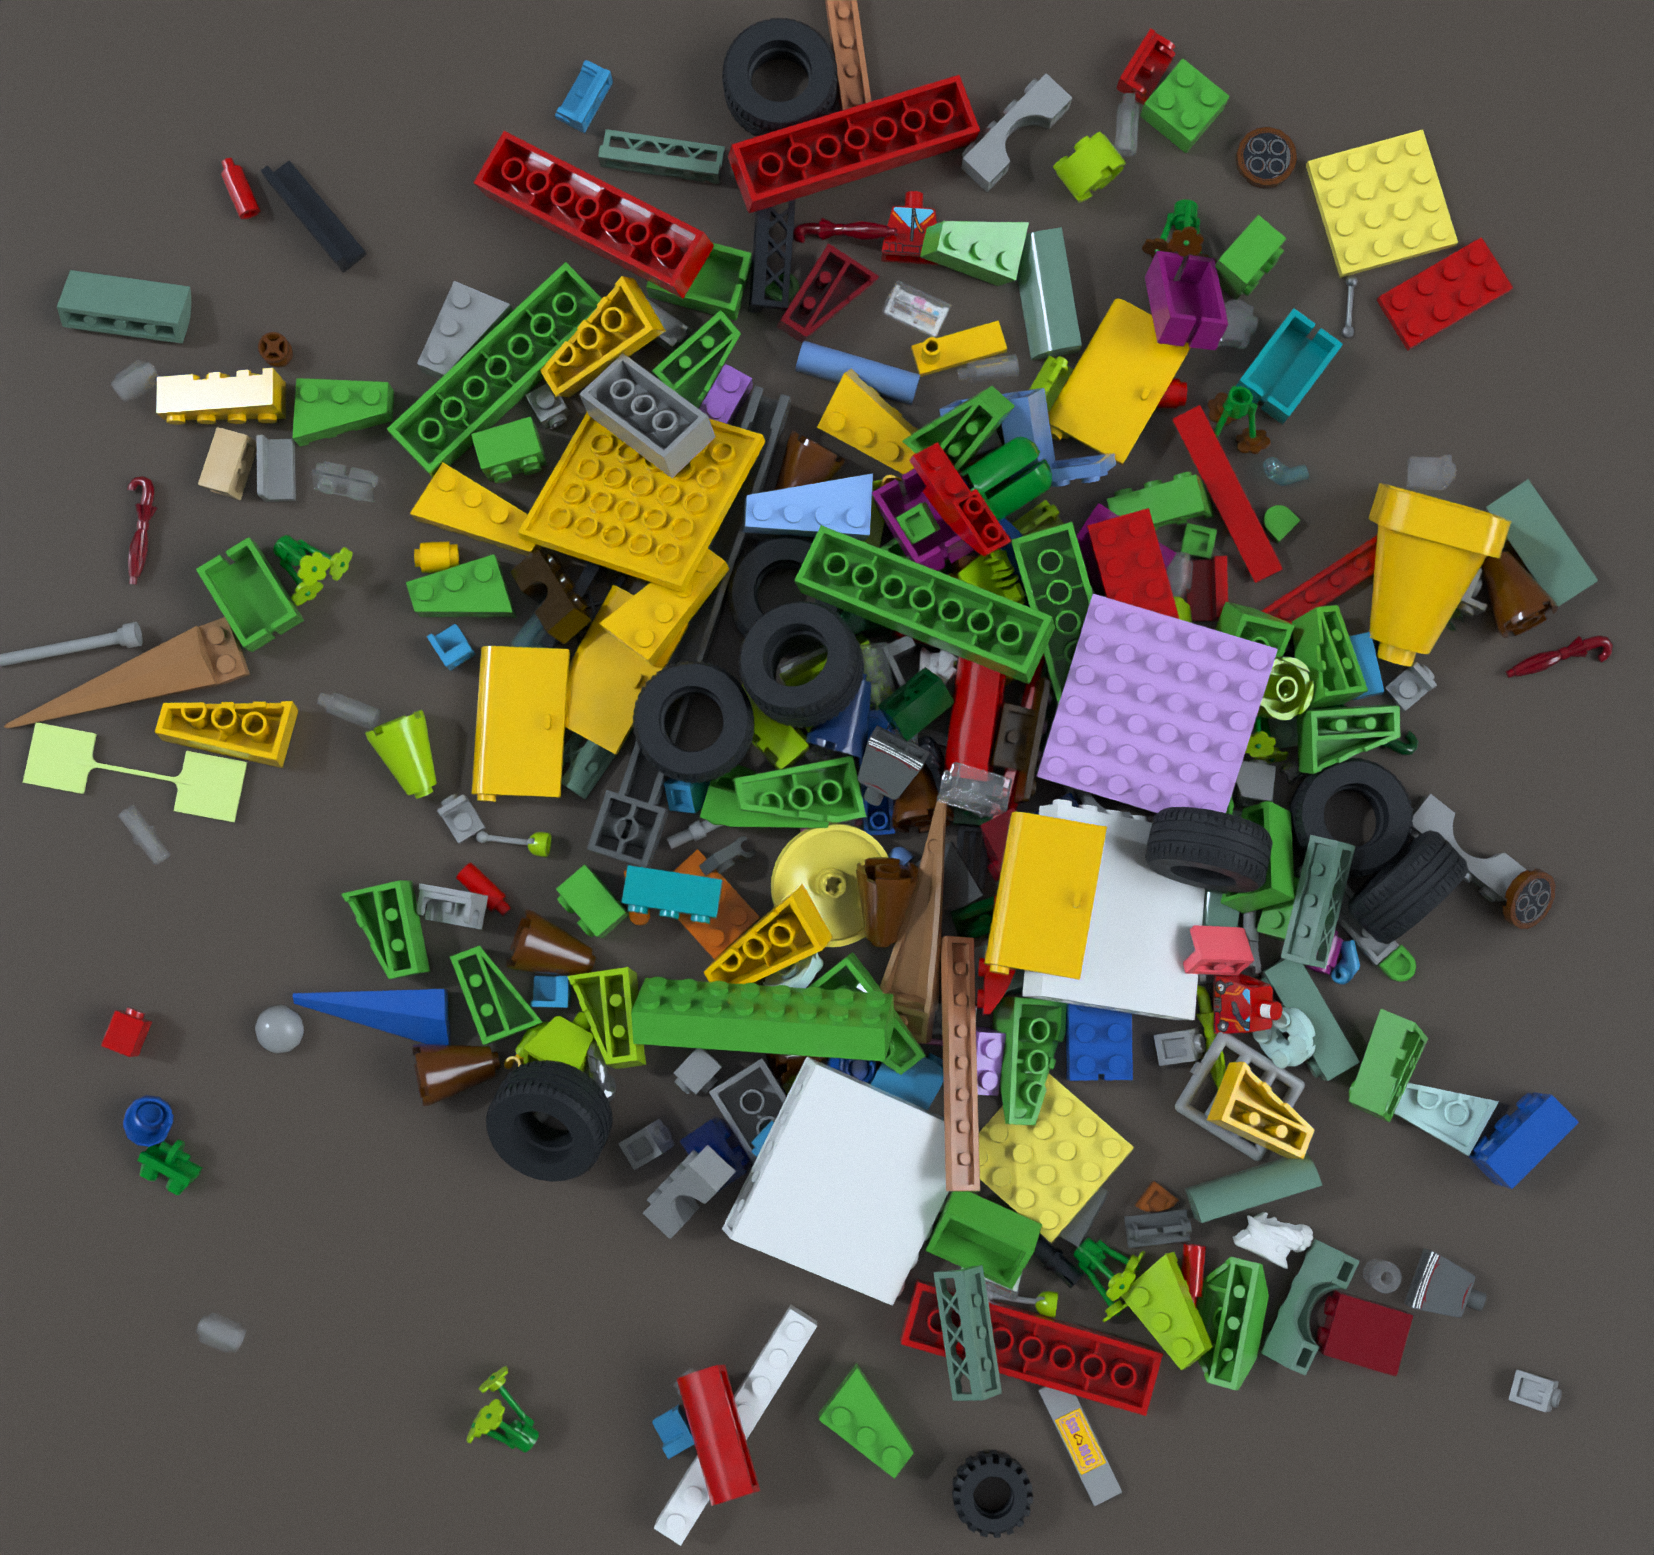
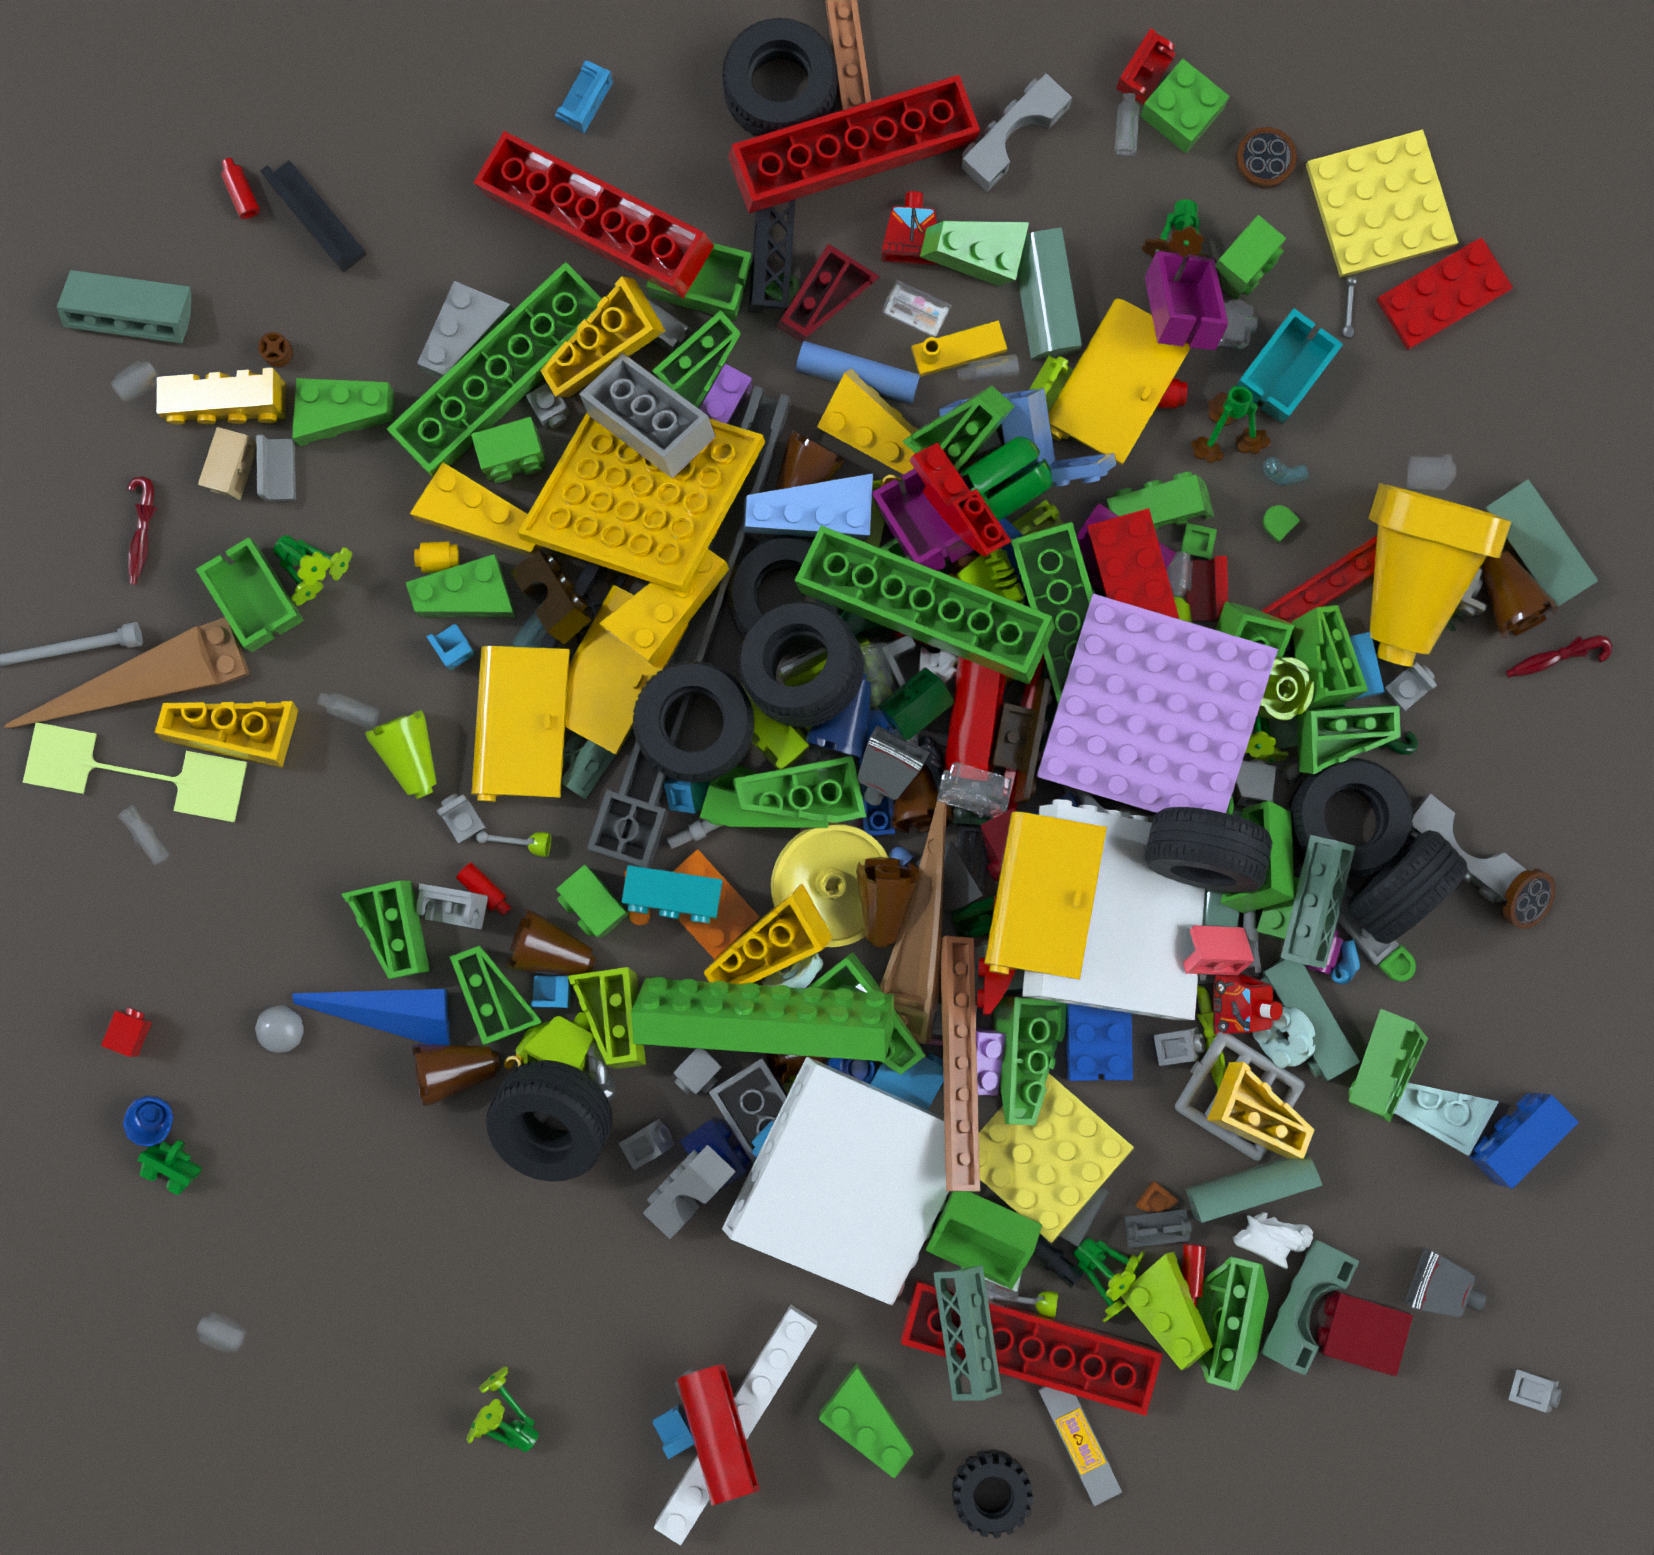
(331, 479): clear hinge -> none
(661, 163): sand green fence -> none
(723, 859): dark grey plate -> none
(826, 229): dark red piece -> none
(918, 523): bright green tile -> none
(1090, 167): lime brick -> none
(1227, 493): red tile -> none
(1373, 1272): clear brick -> none

